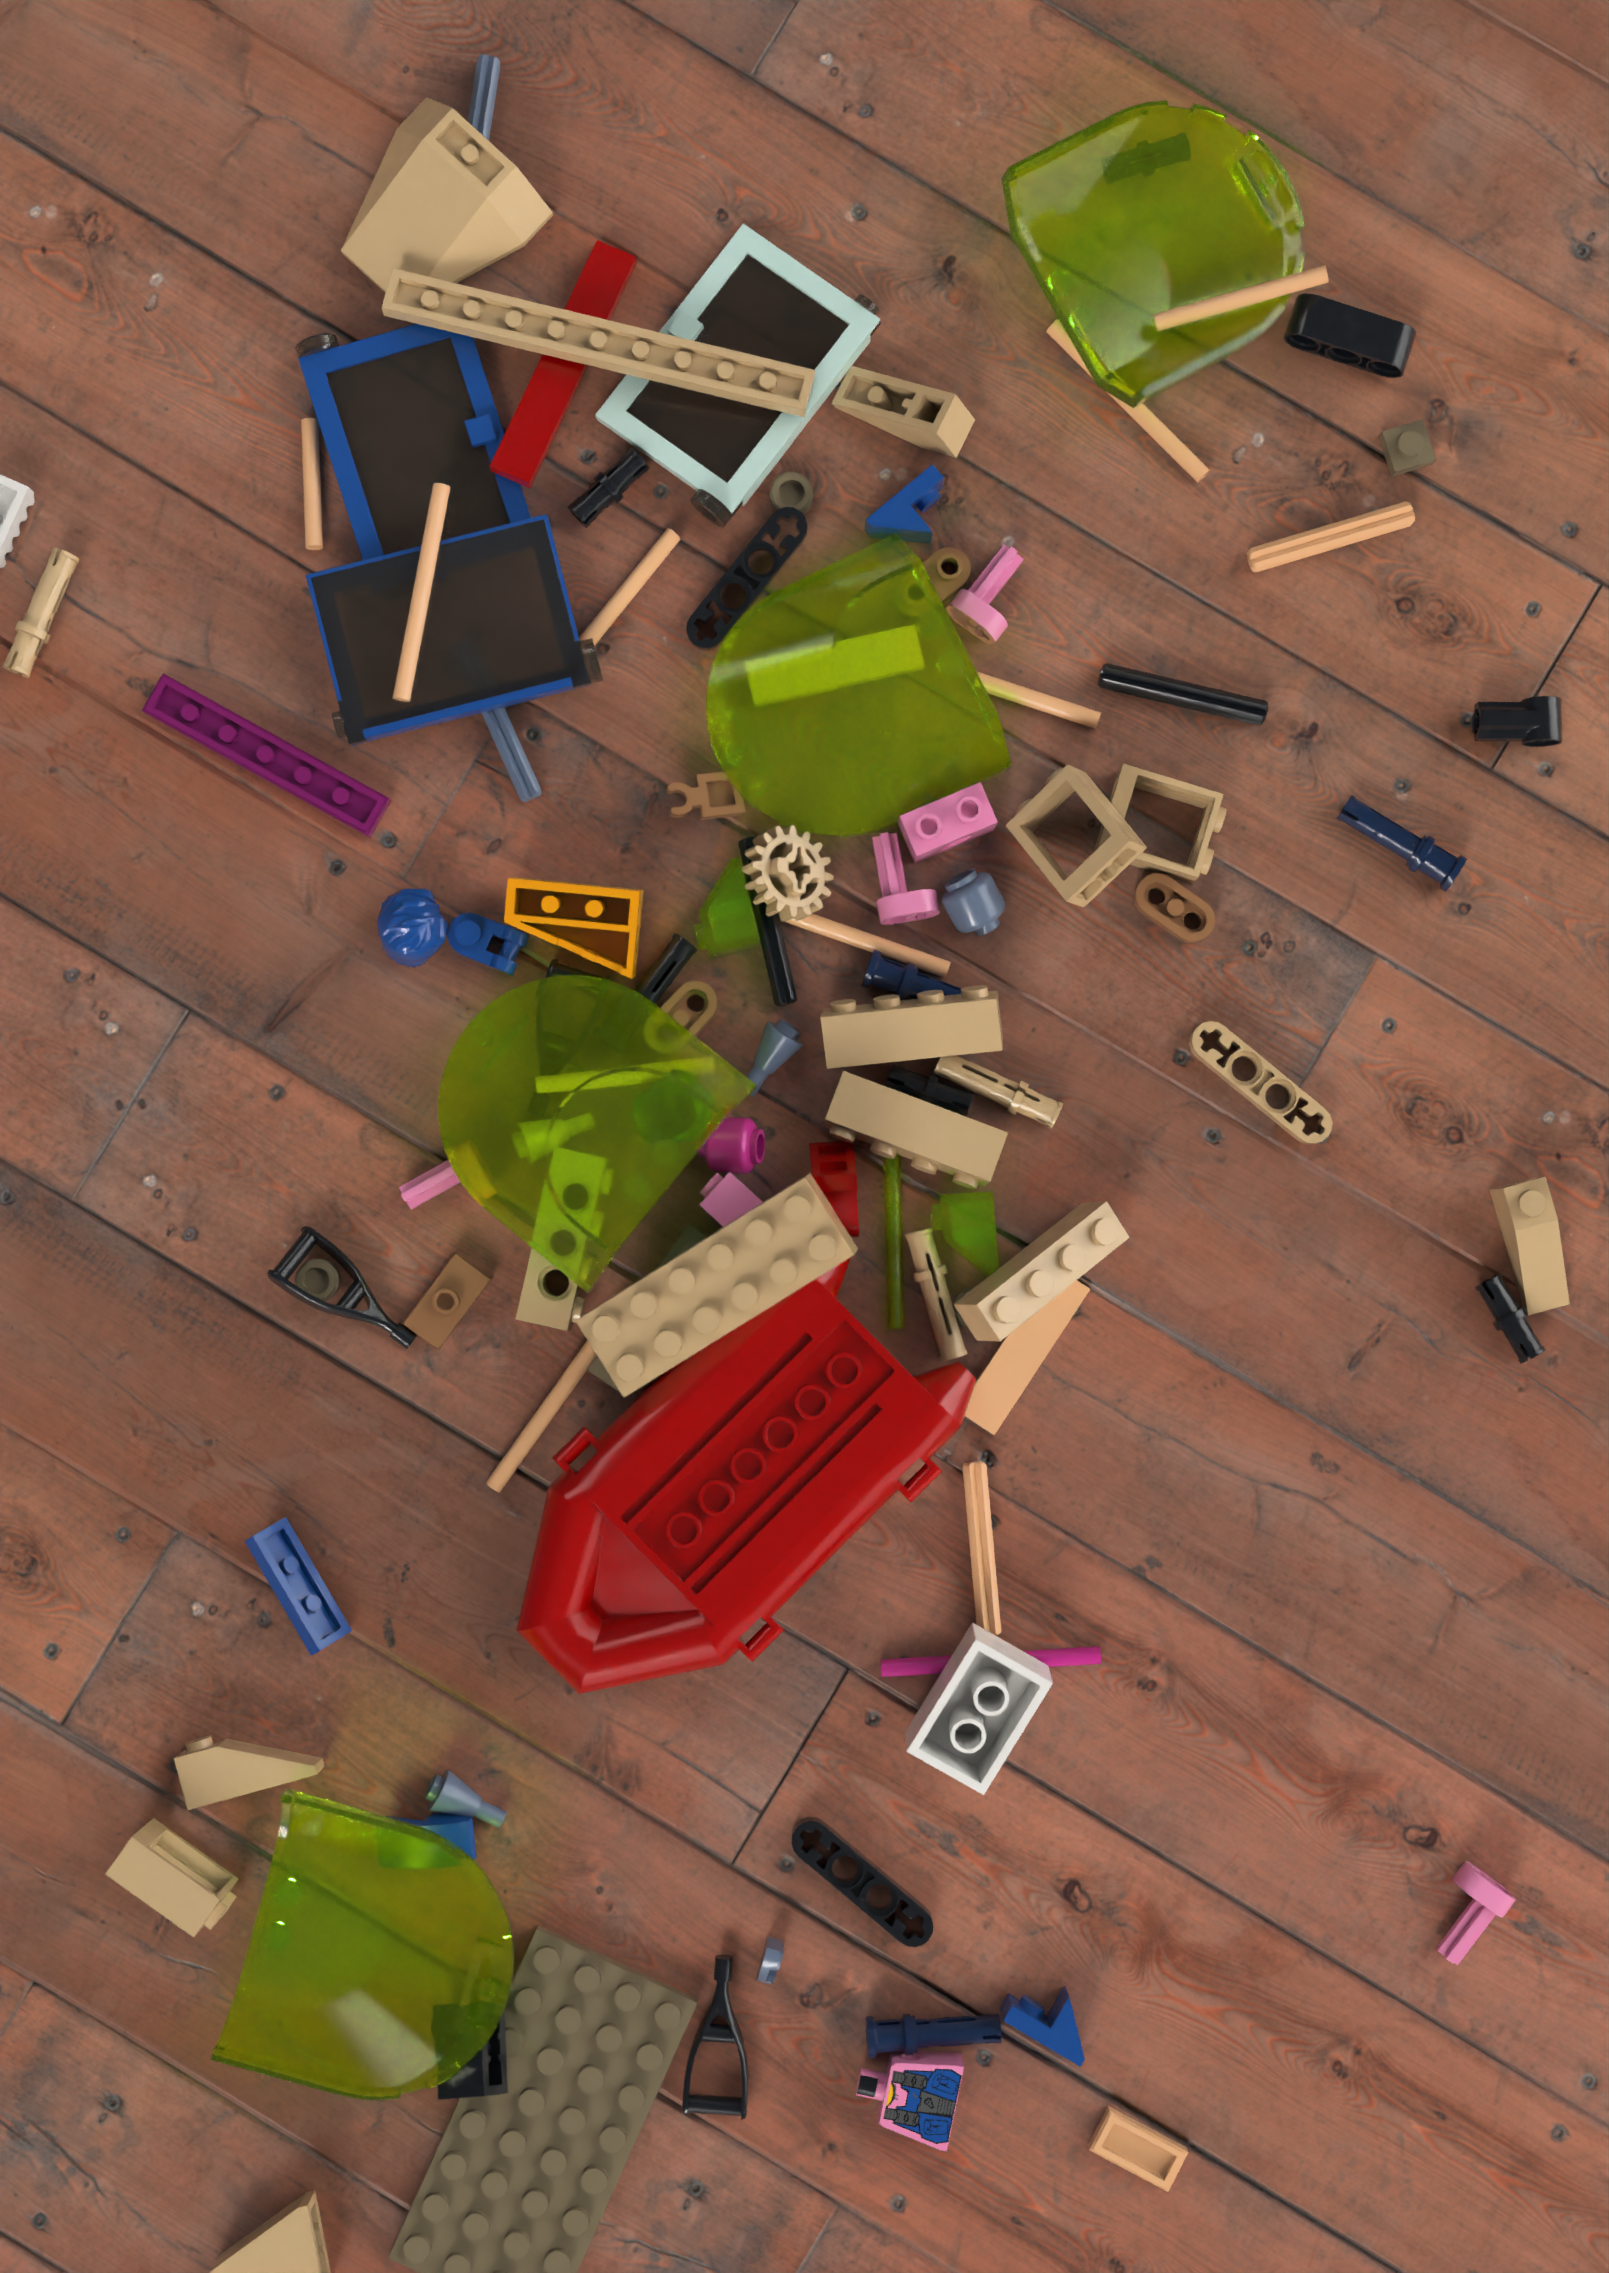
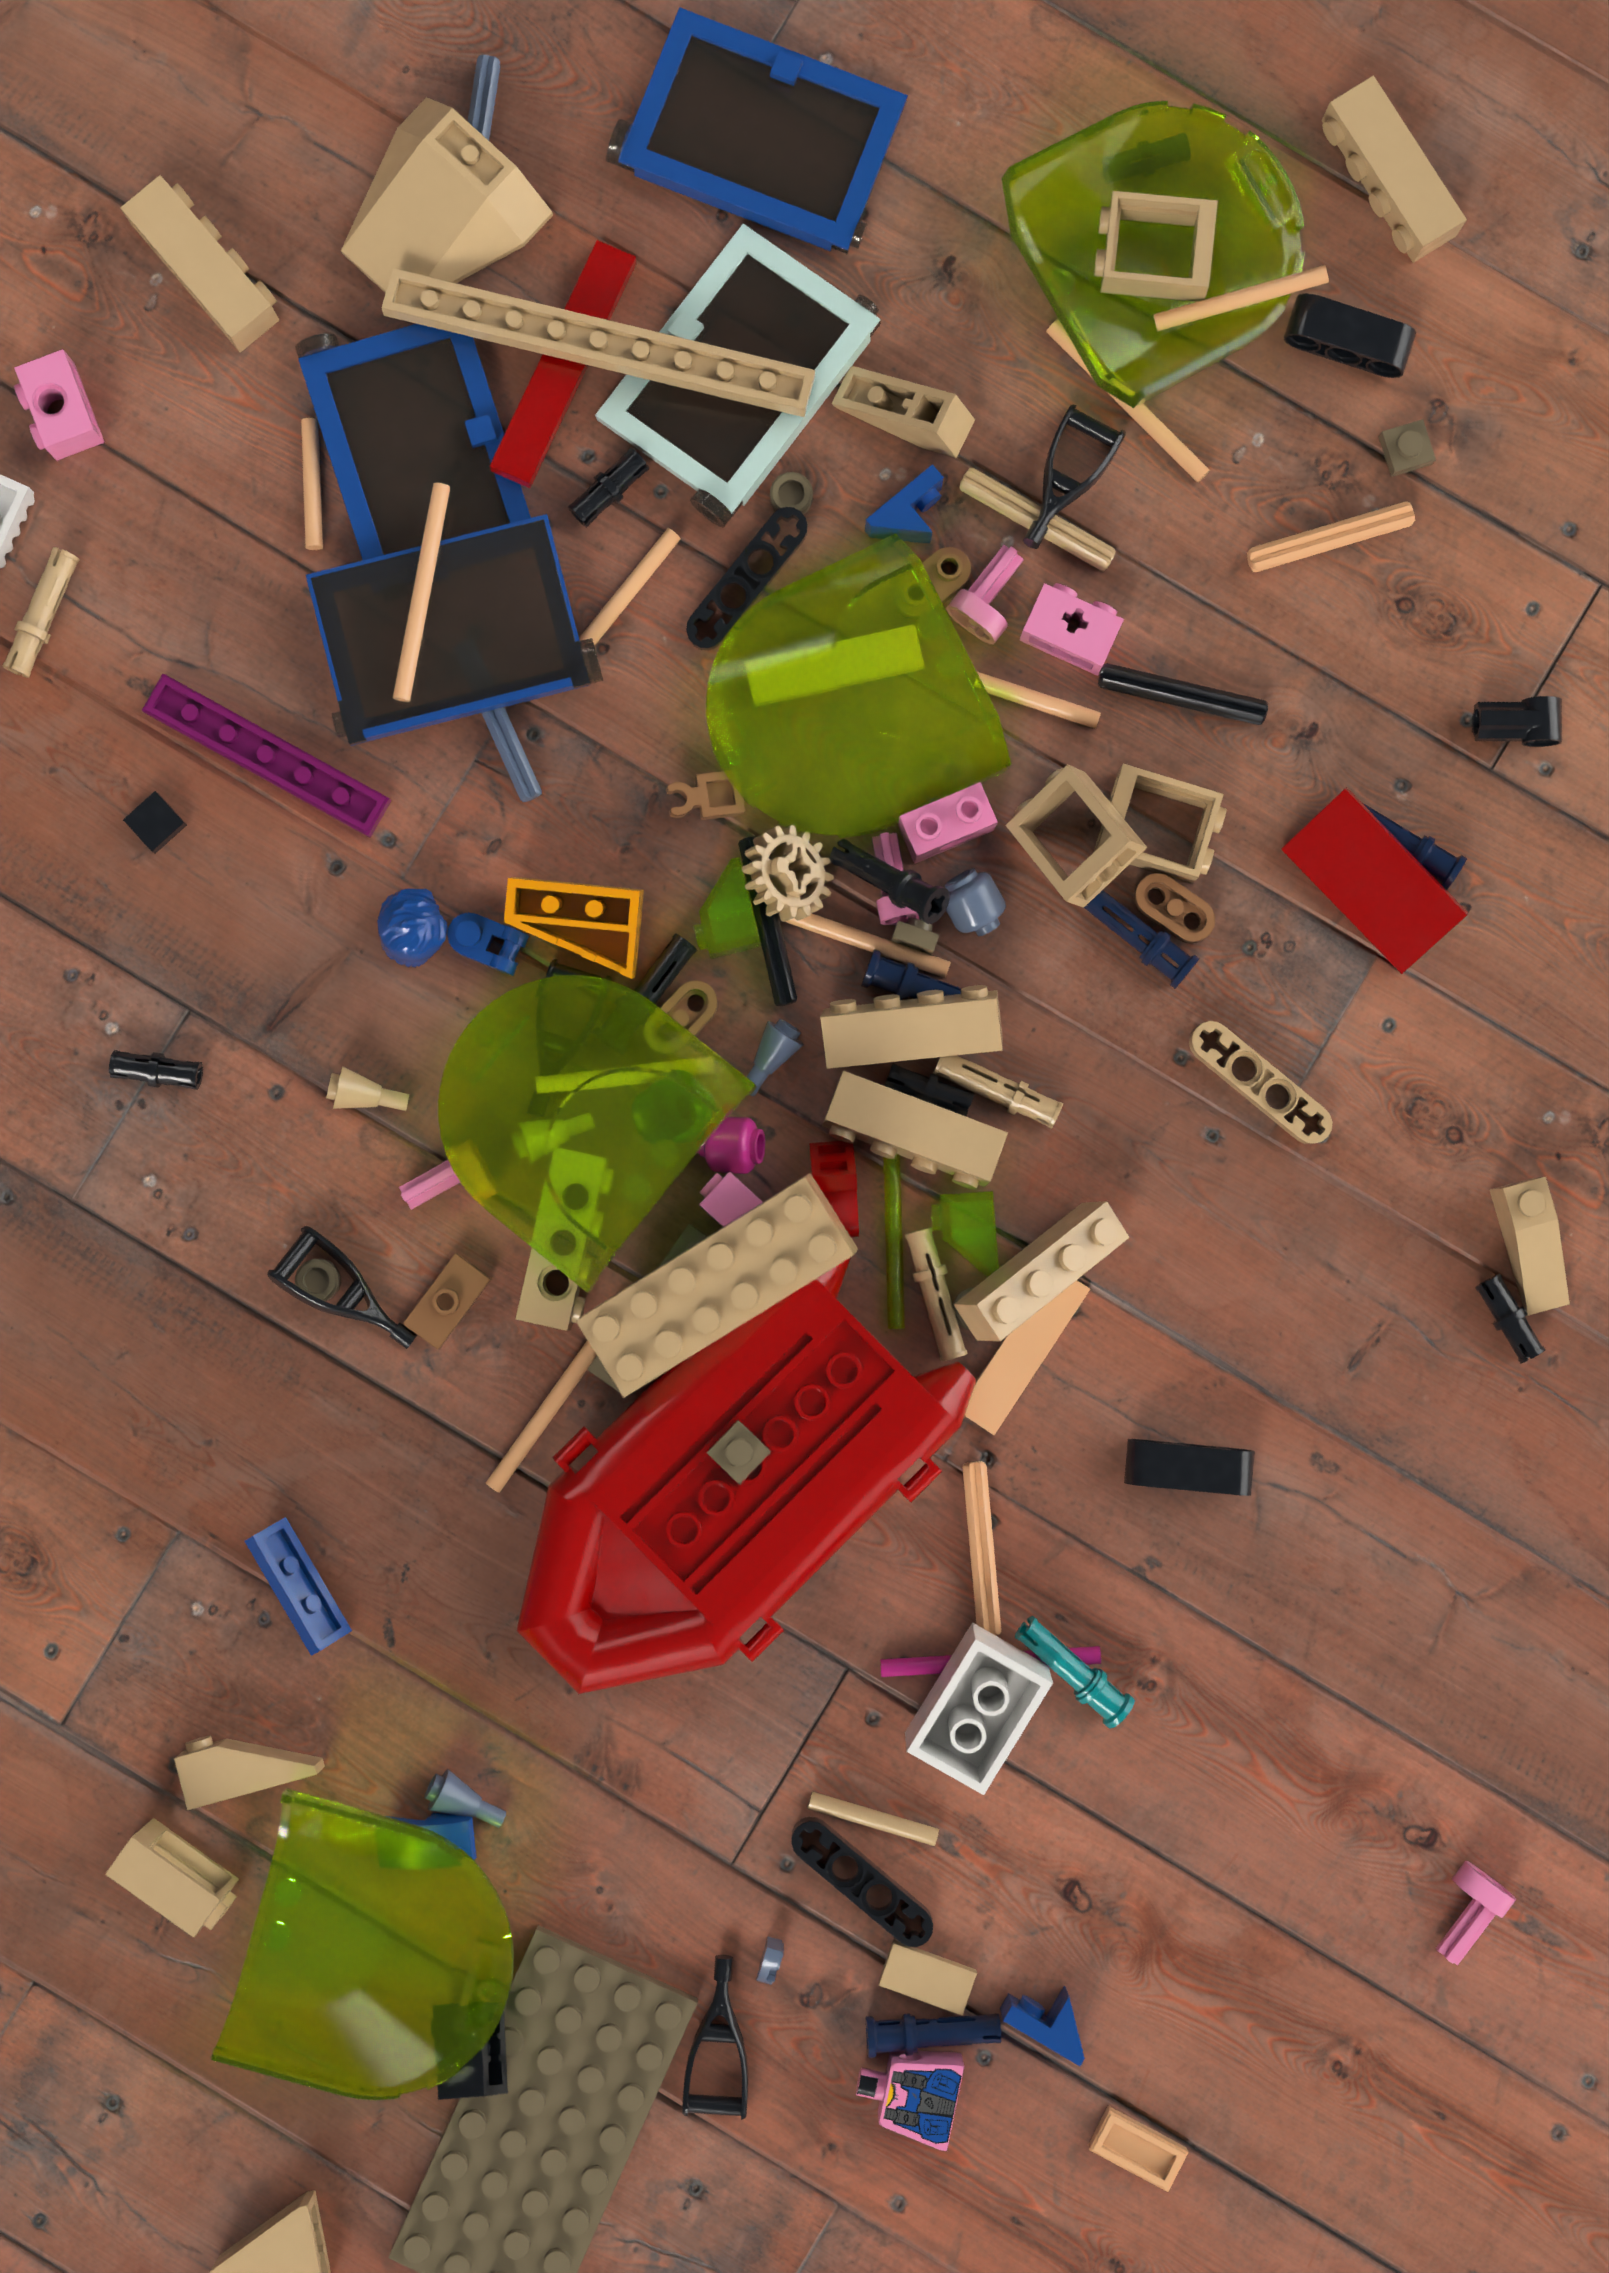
(50, 380): none -> bright pink brick
(155, 822): none -> black tile
(155, 1069): none -> black pin
(200, 263): none -> tan brick
(356, 1091): none -> tan cone
(738, 1452): none -> dark tan plate
(760, 132): none -> door
(873, 1818): none -> tan bar
(903, 887): none -> black pin
(916, 935): none -> dark tan plate
(927, 1977): none -> tan tile
(1025, 512): none -> tan axle
(1049, 622): none -> bright pink brick
(1069, 487): none -> black piece
(1088, 1684): none -> teal pin
(1150, 953): none -> dark blue pin
(1164, 210): none -> tan window
(1189, 1467): none -> black beam
(1374, 880): none -> red tile
(1392, 169): none -> tan brick

